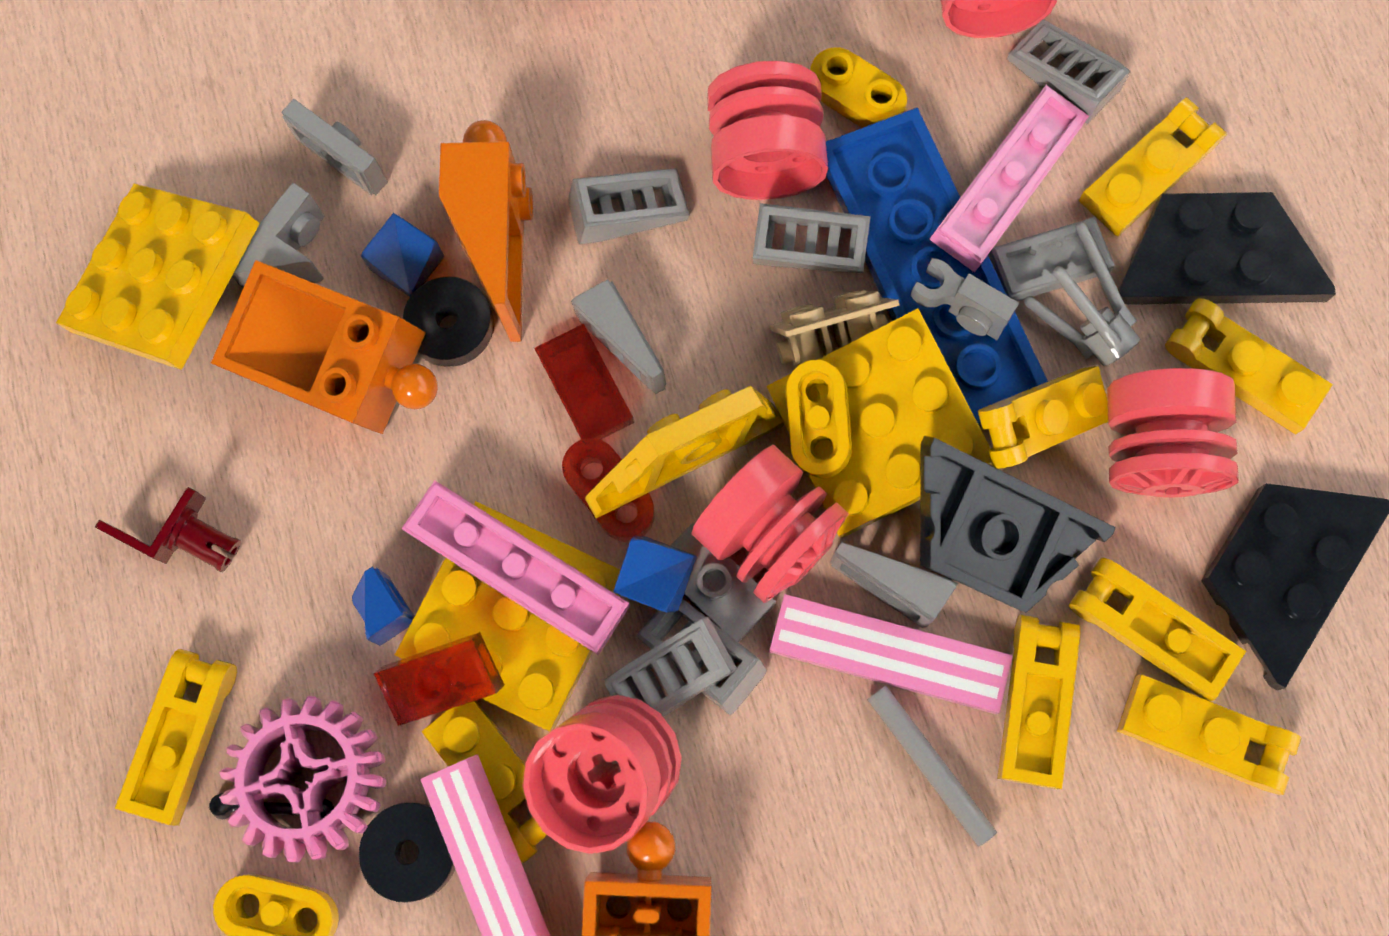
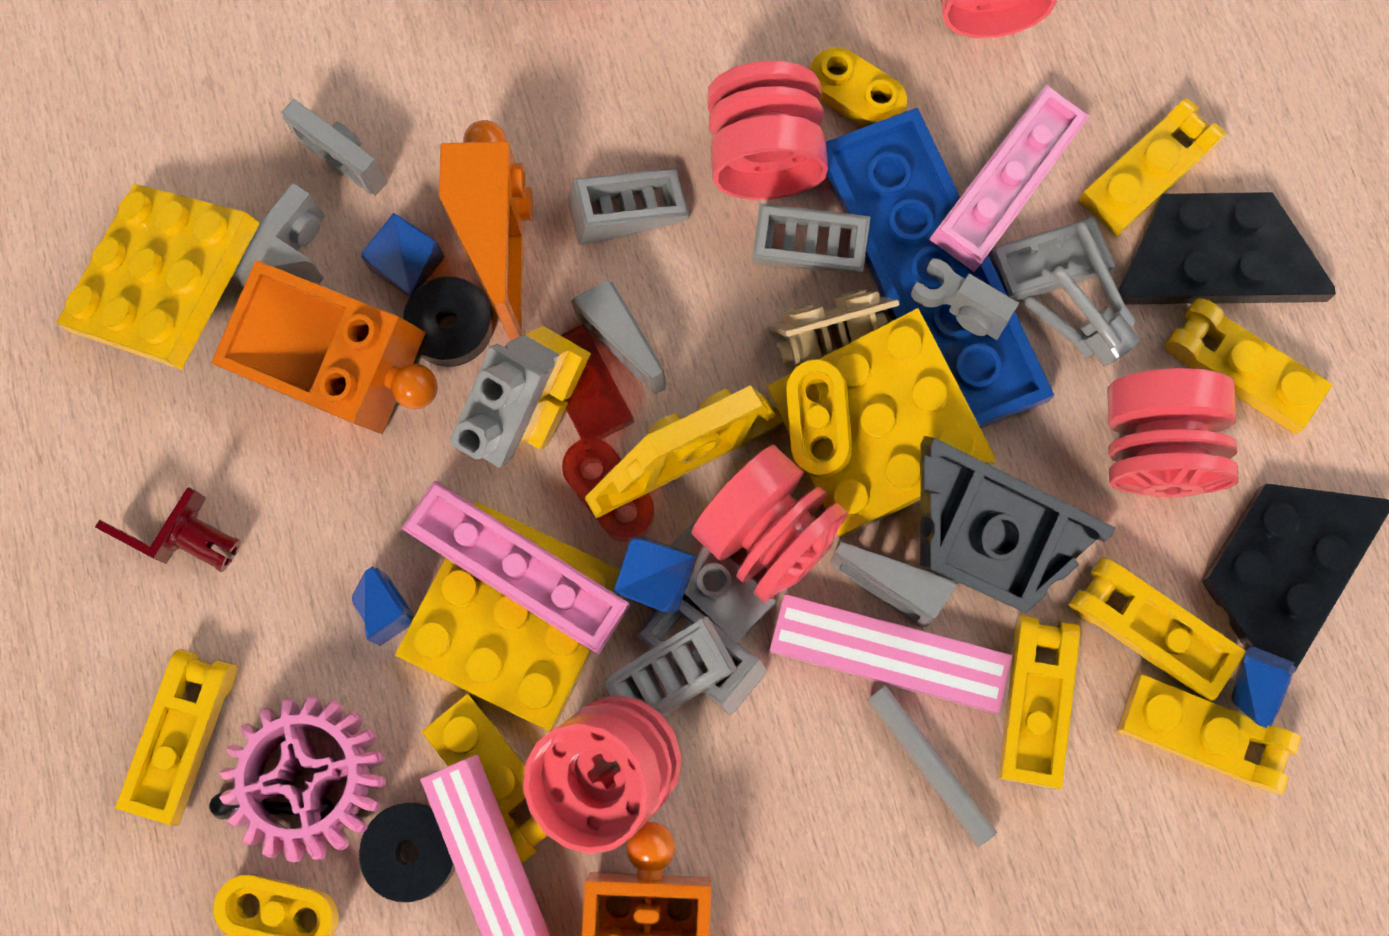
(439, 679): clear red plate -> none
(519, 395): none -> light grey hips
(1045, 416): yellow plate -> none
(1092, 63): light grey slope -> none
(1262, 685): none -> blue slope

